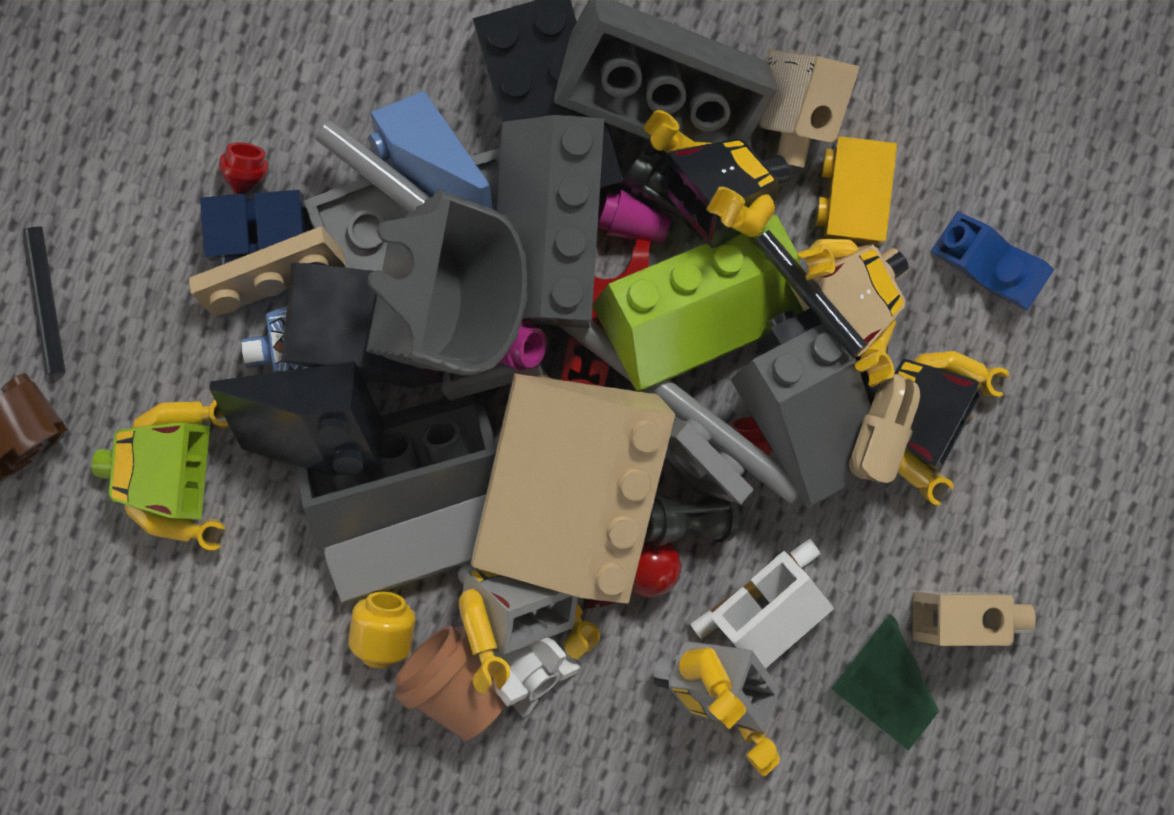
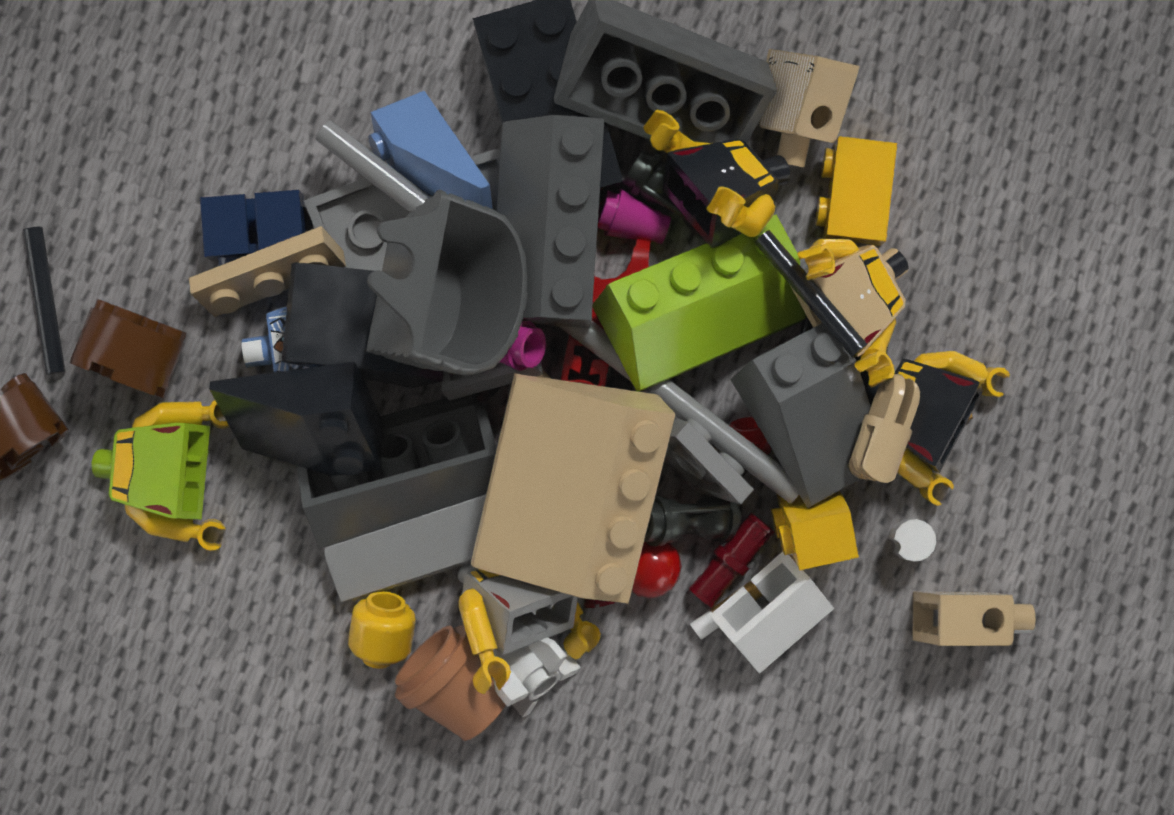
(128, 348): none -> reddish brown brick
(243, 166): red plate -> none
(726, 688): torso -> none
(731, 560): none -> dark red pin
(786, 327): black plate -> none
(816, 533): none -> yellow brick
(888, 685): clear green wing -> none
(913, 539): none -> white piece
(992, 261): blue slope -> none

